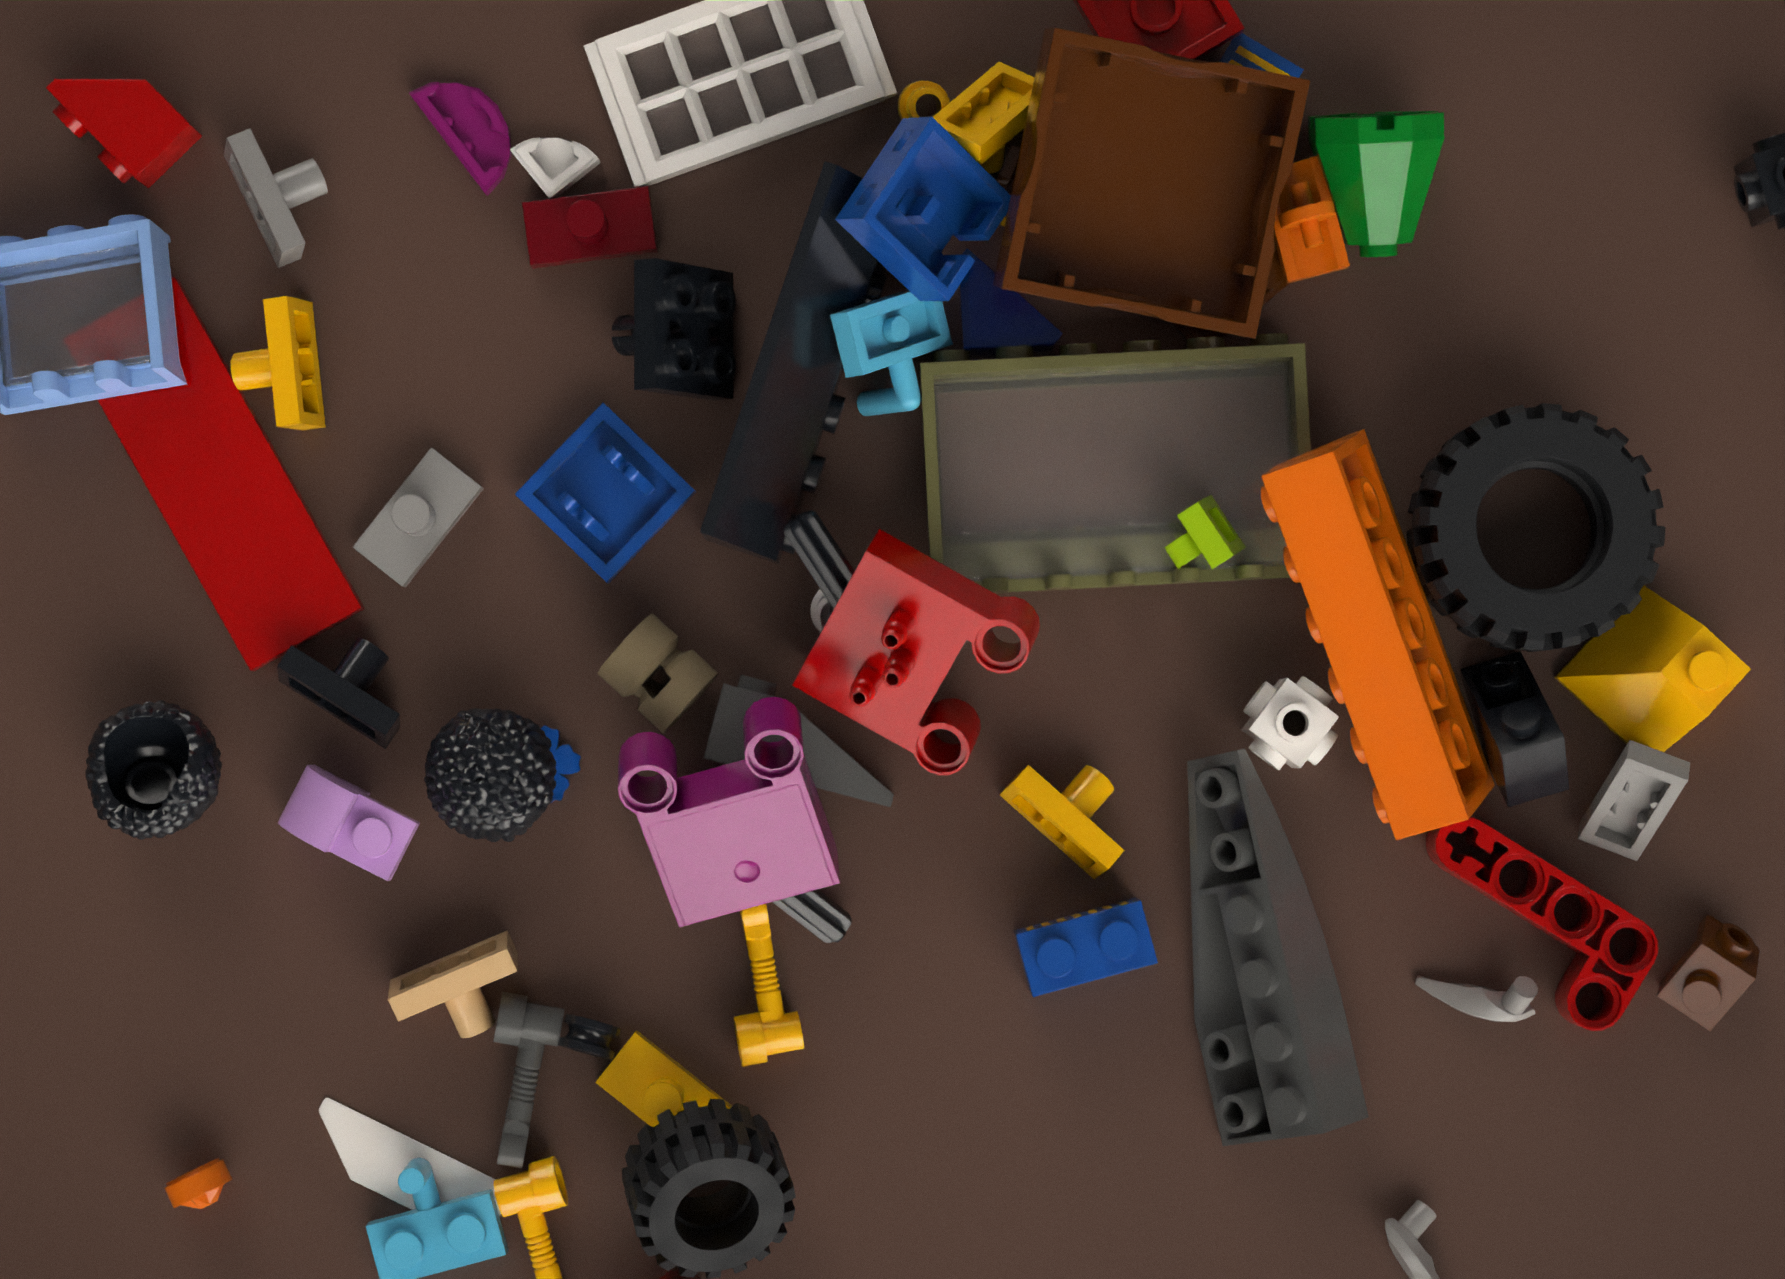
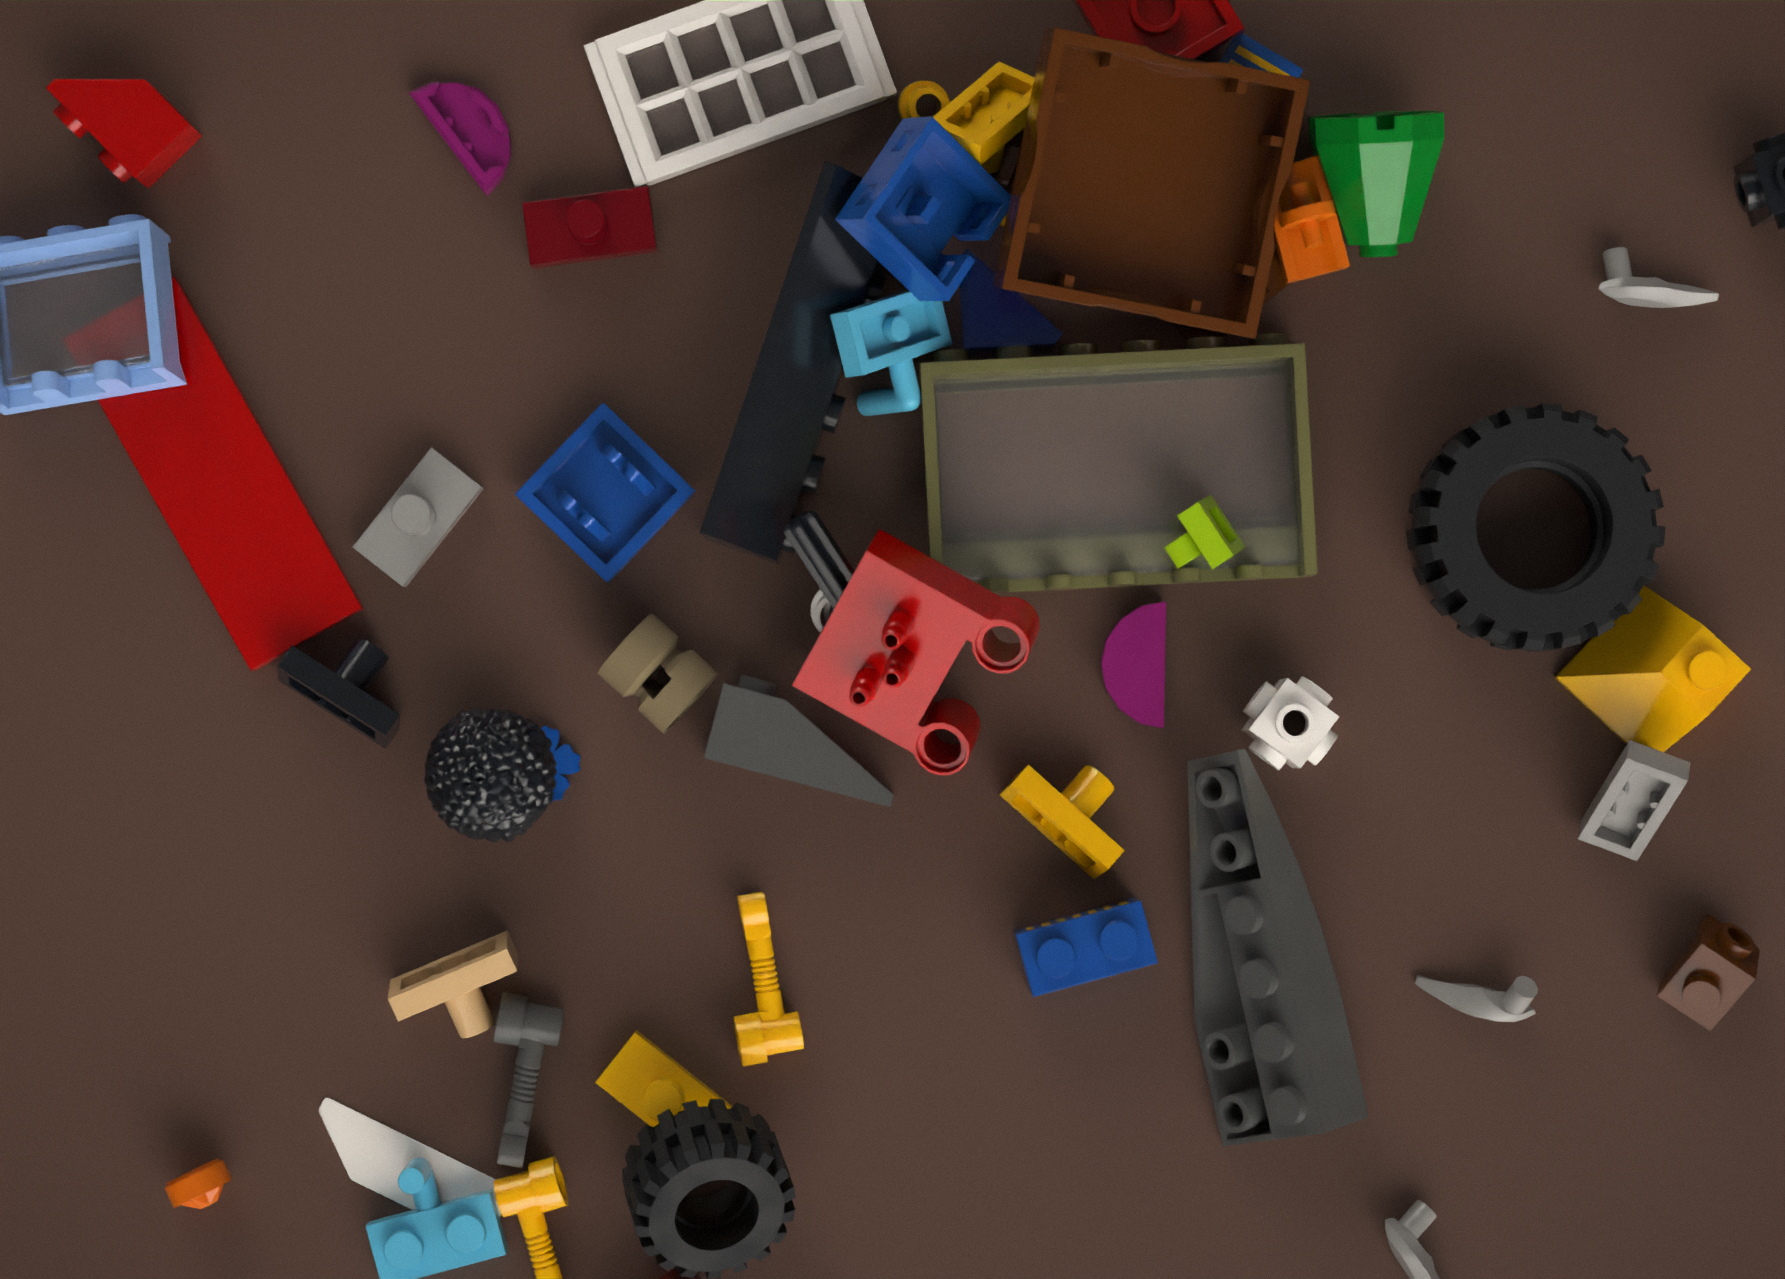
(152, 769): black hair -> none
(274, 194): light grey tile -> none
(286, 365): yellow tile -> none
(347, 822): lavender brick -> none
(555, 162): white tile -> none
(589, 1036): black bush -> none
(680, 330): black plate -> none
(738, 829): piece -> none
(1135, 664): none -> magenta tile
(1377, 636): orange slope -> none
(1516, 729): black slope -> none
(1536, 906): red beam -> none
(1649, 291): none -> light grey bar

